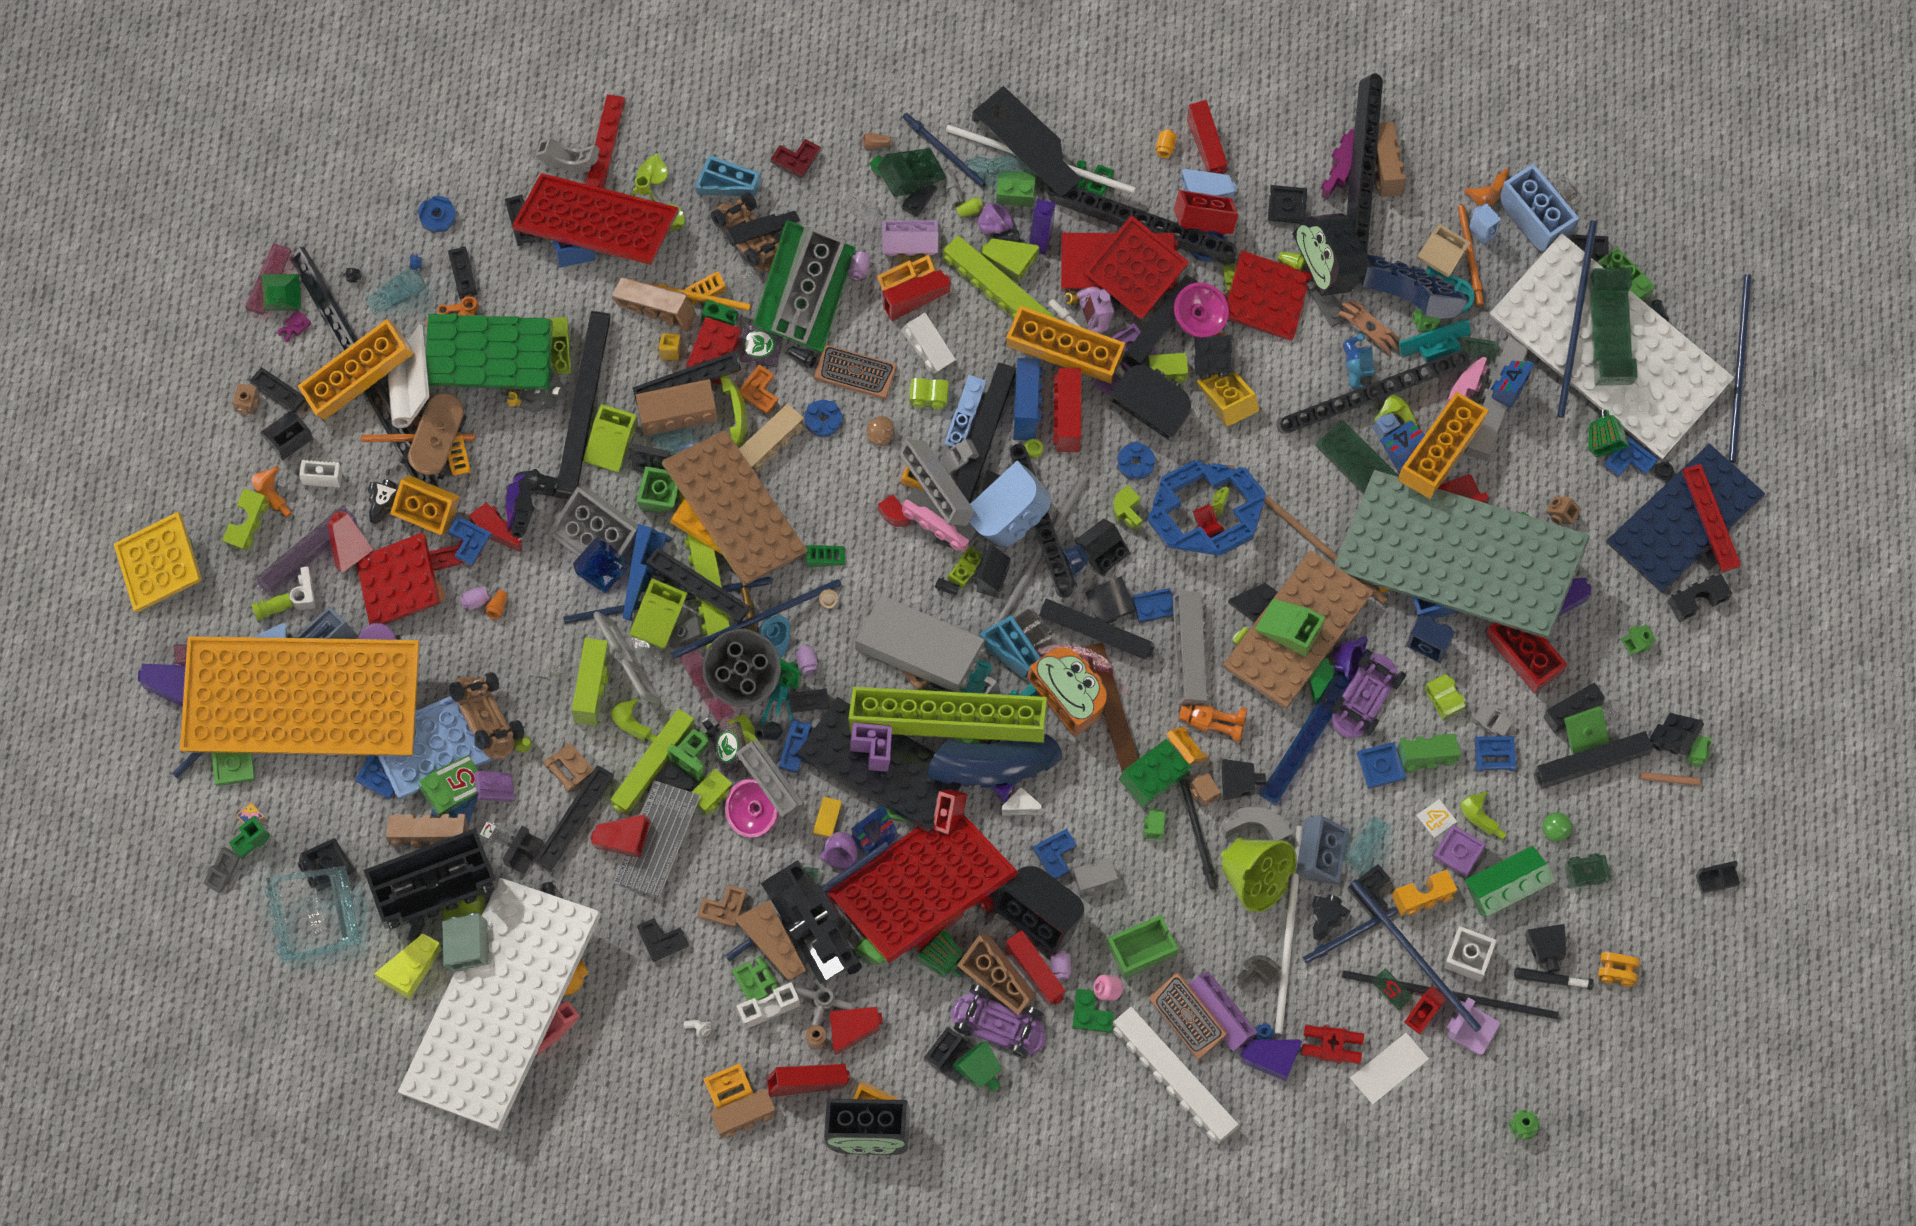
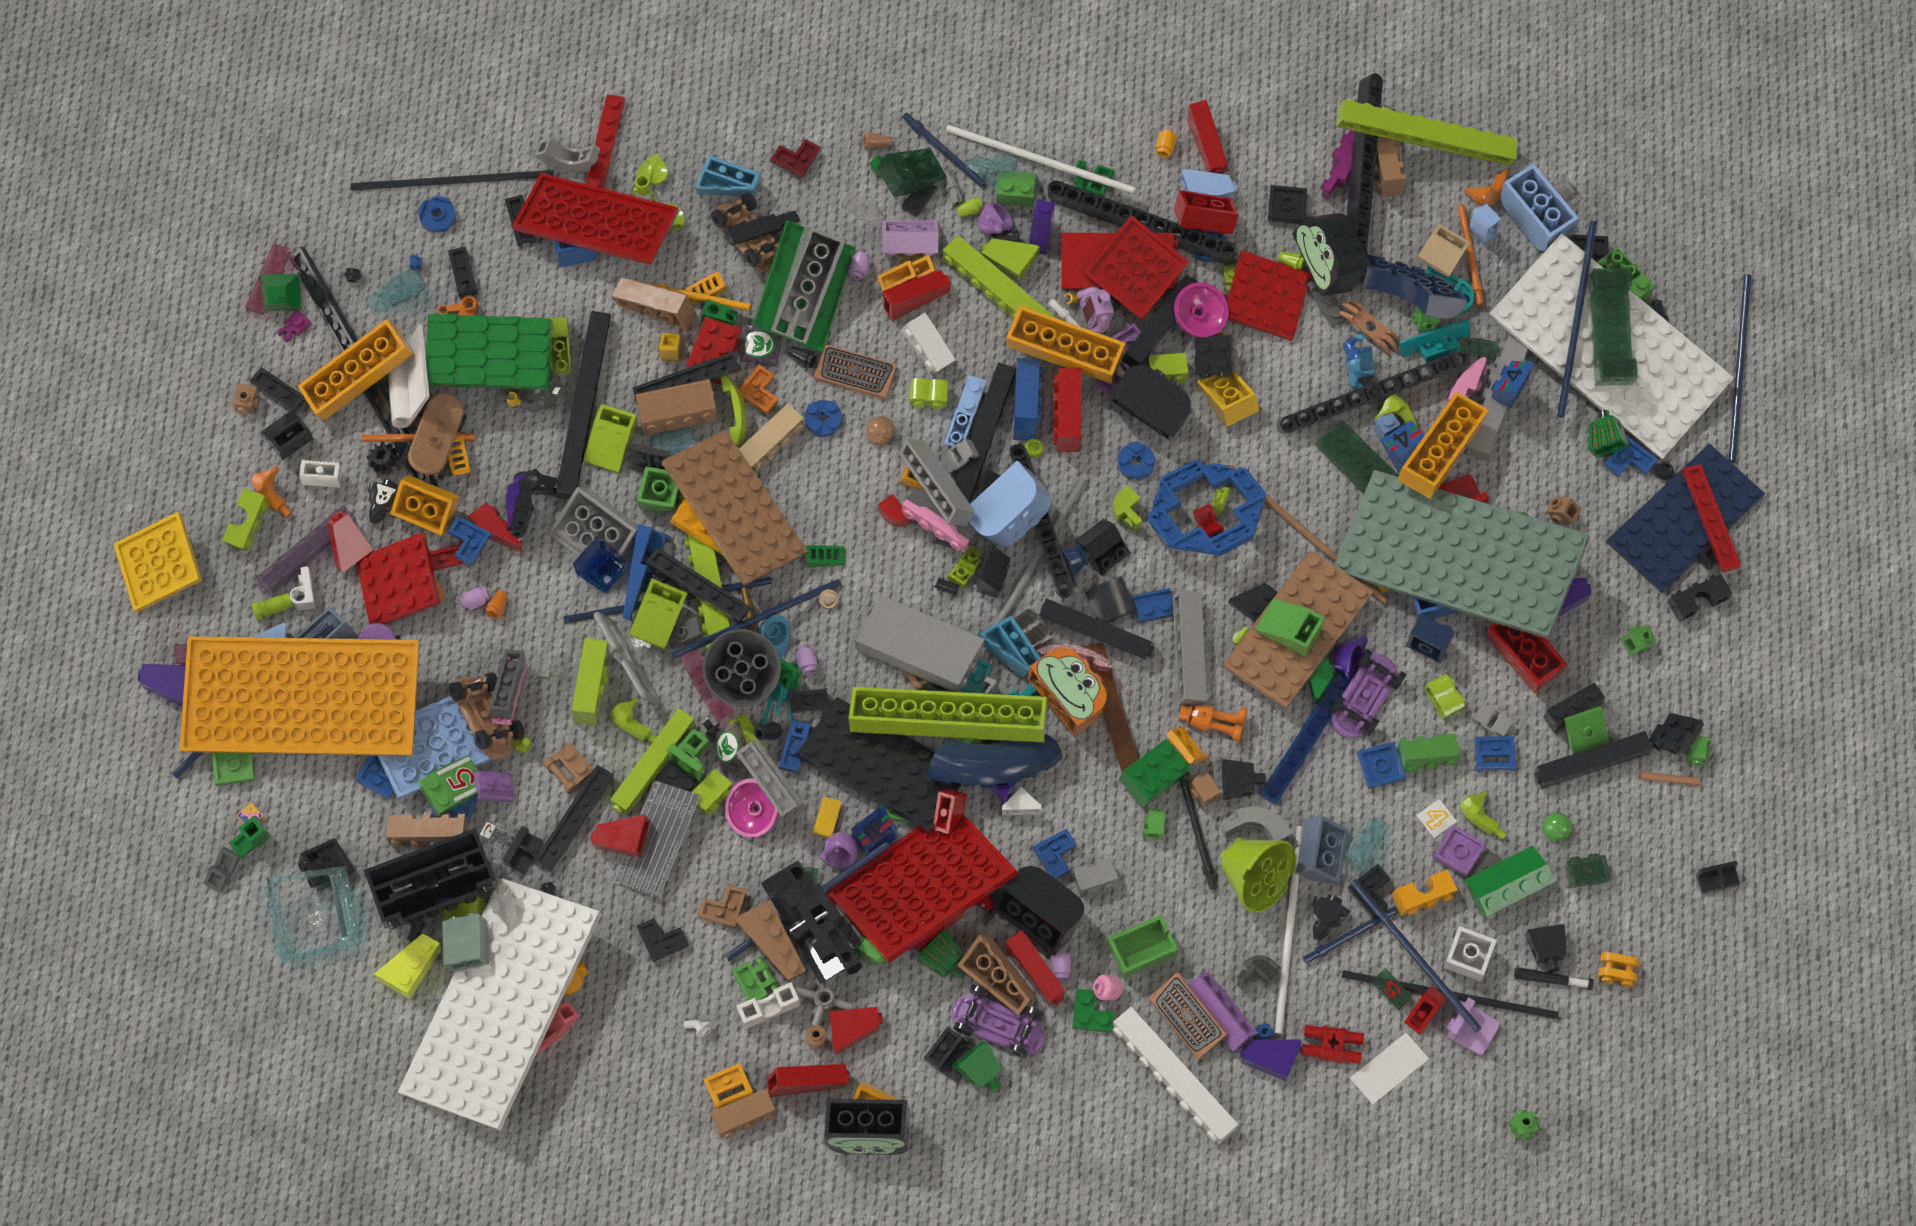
(390, 456): none -> black gear
(449, 180): none -> black piece
(508, 687): none -> dark grey piece
(875, 741): medium lavender brick -> none
(1028, 140): black piece -> none
(1427, 132): none -> lime brick

